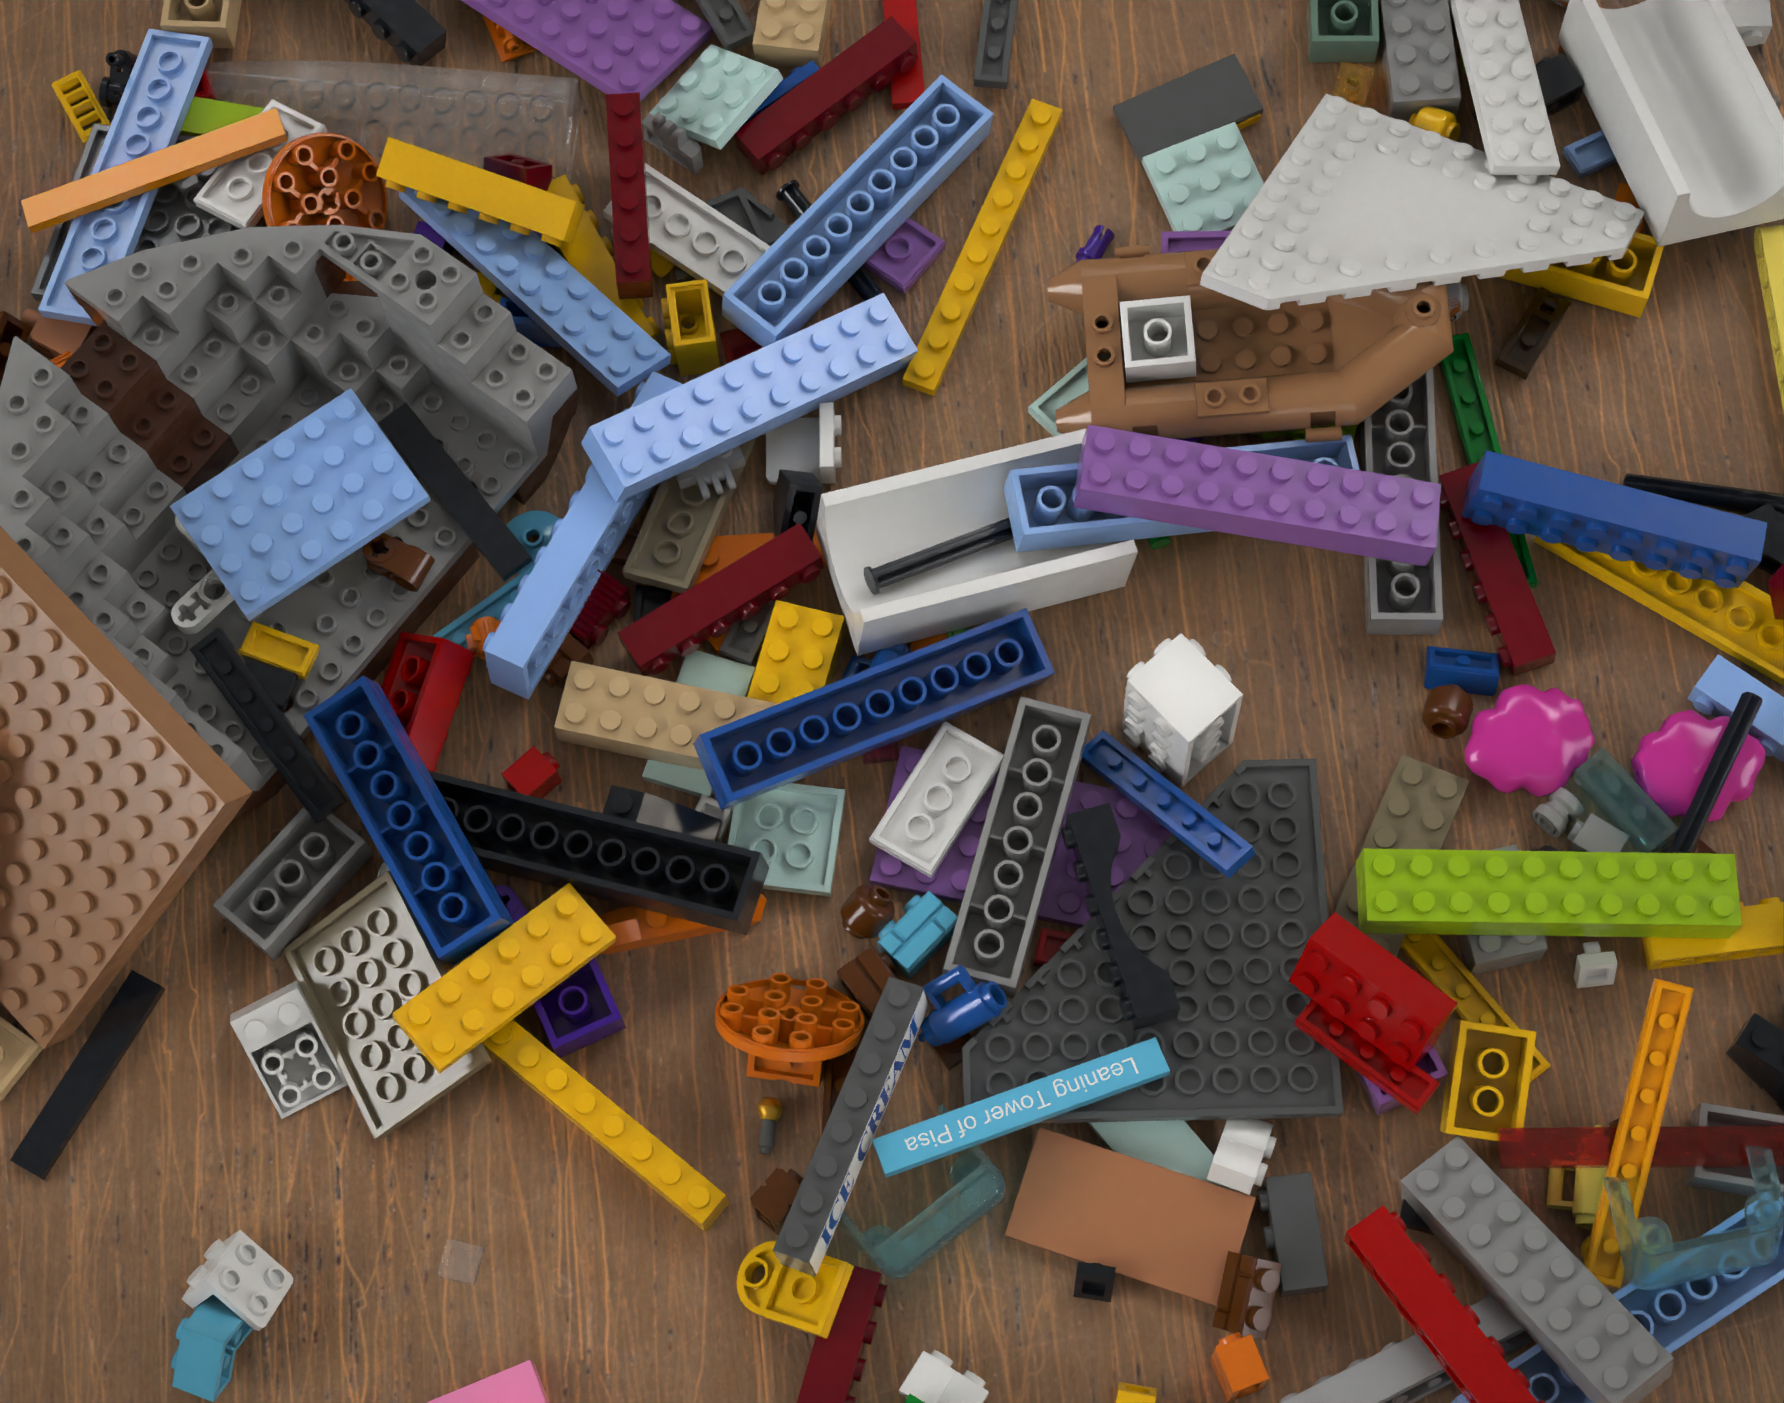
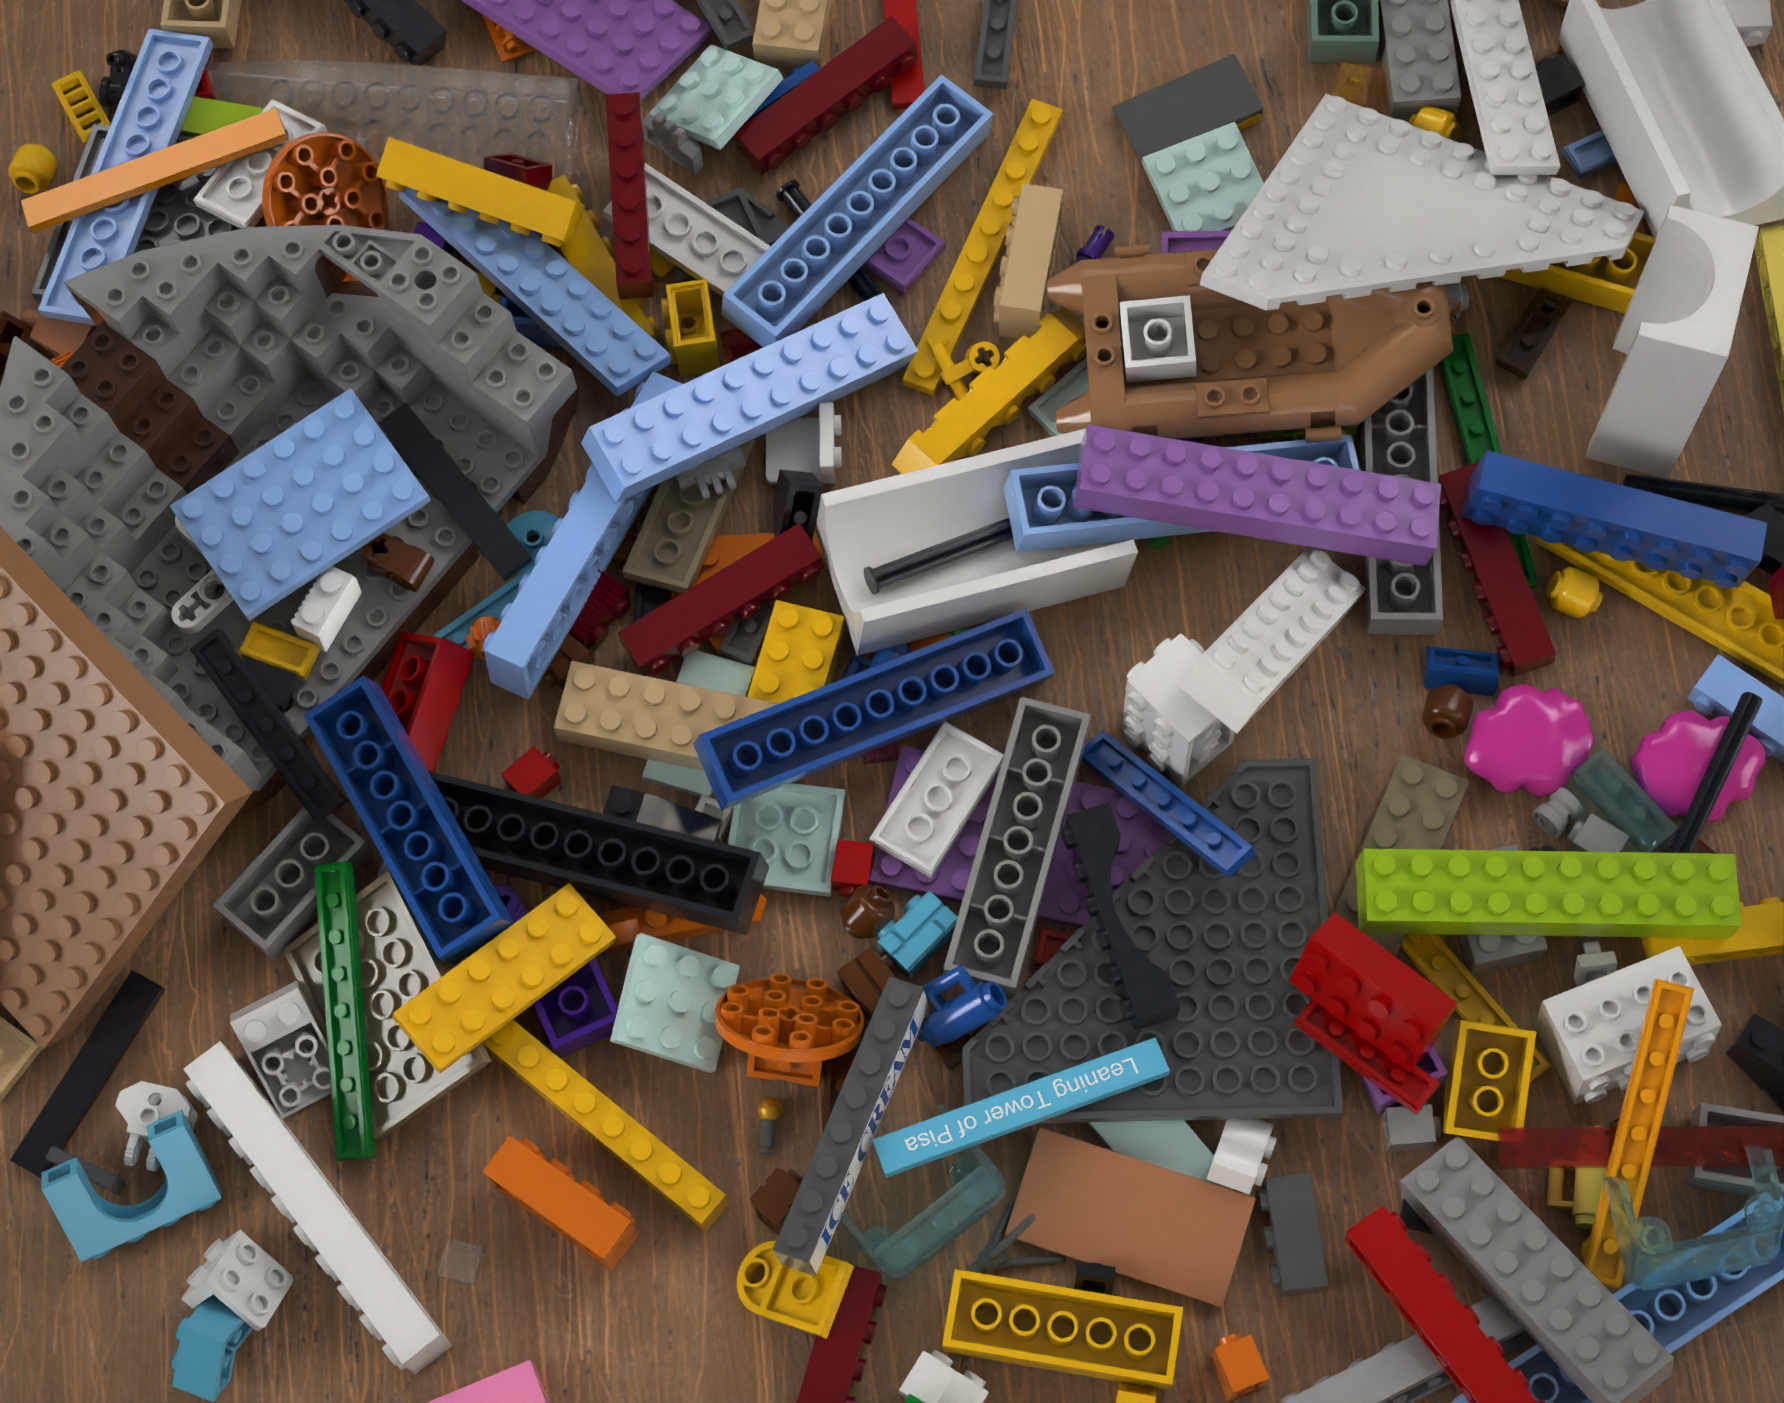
(32, 168): none -> yellow head
(94, 1173): none -> dark grey tile
(98, 1225): none -> medium azure arch
(140, 1107): none -> white hinge
(319, 1210): none -> white brick
(326, 607): none -> white brick
(344, 1011): none -> green tile
(560, 1202): none -> orange brick
(672, 1003): none -> light aqua plate
(851, 866): none -> red brick
(953, 373): none -> yellow piece
(994, 1254): none -> dark grey plant
(996, 394): none -> yellow brick
(1028, 260): none -> tan brick
(1062, 1329): none -> yellow brick
(1247, 1295): reddish brown brick -> none
(1272, 638): none -> white brick
(1410, 1131): none -> light grey brick
(1574, 592): none -> yellow head
(1598, 1025): none -> white brick
(1674, 339): none -> white piece

